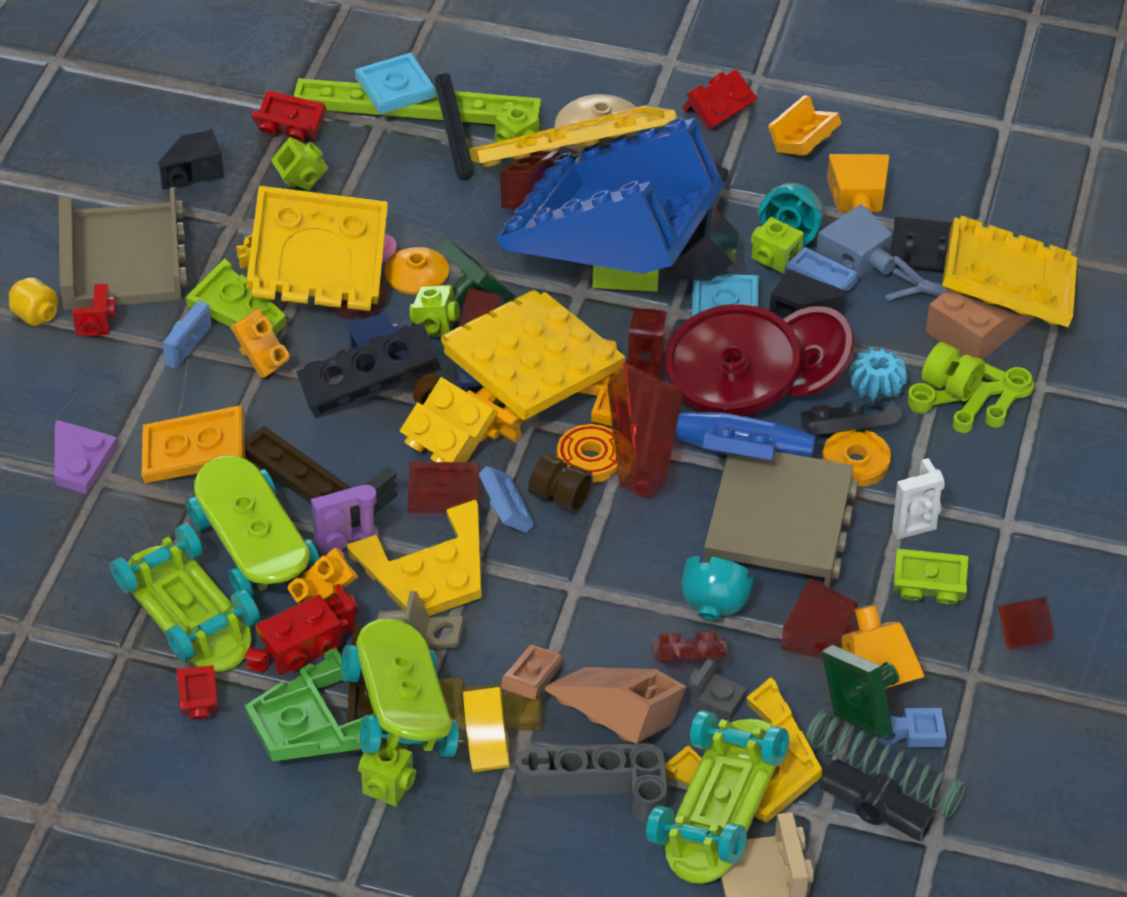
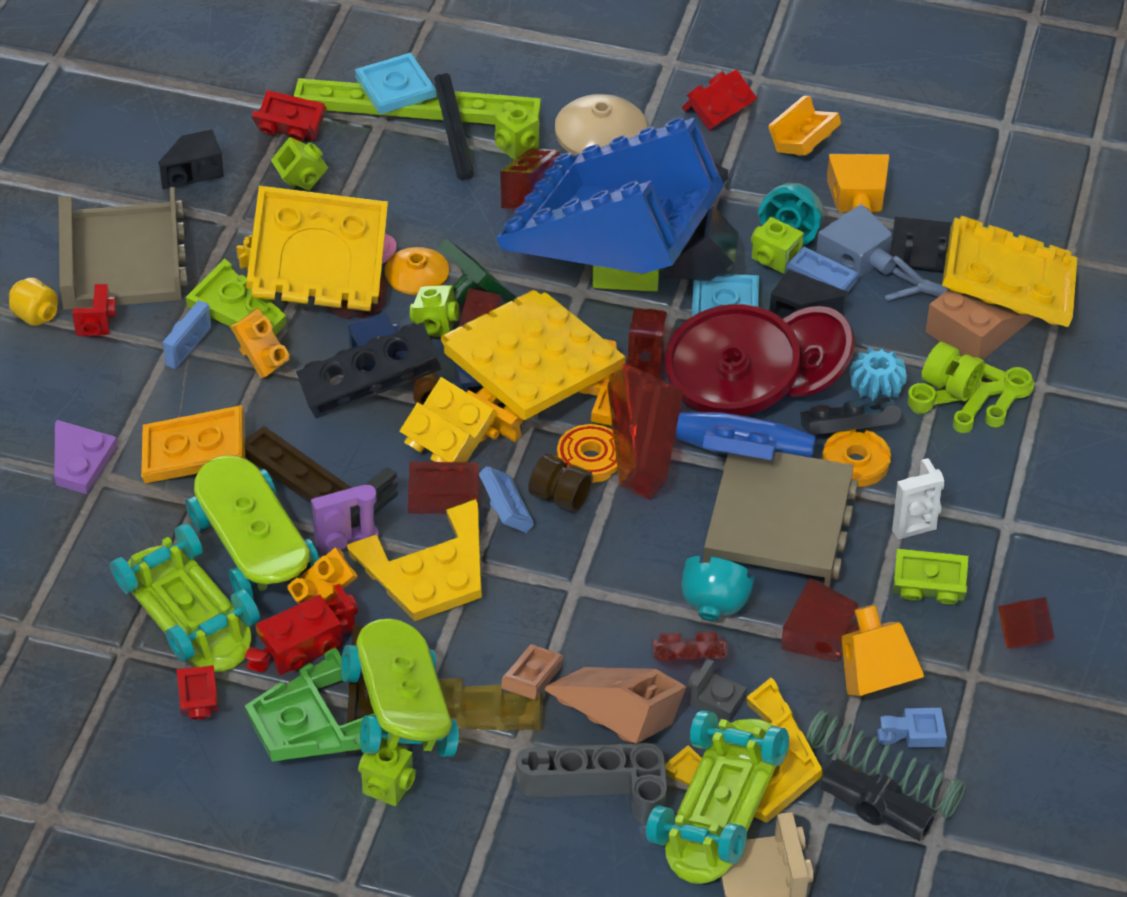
(418, 618): dark tan bracket -> none
(486, 729): yellow slope -> none
(582, 132): yellow wing -> none
(859, 689): dark green tile -> none

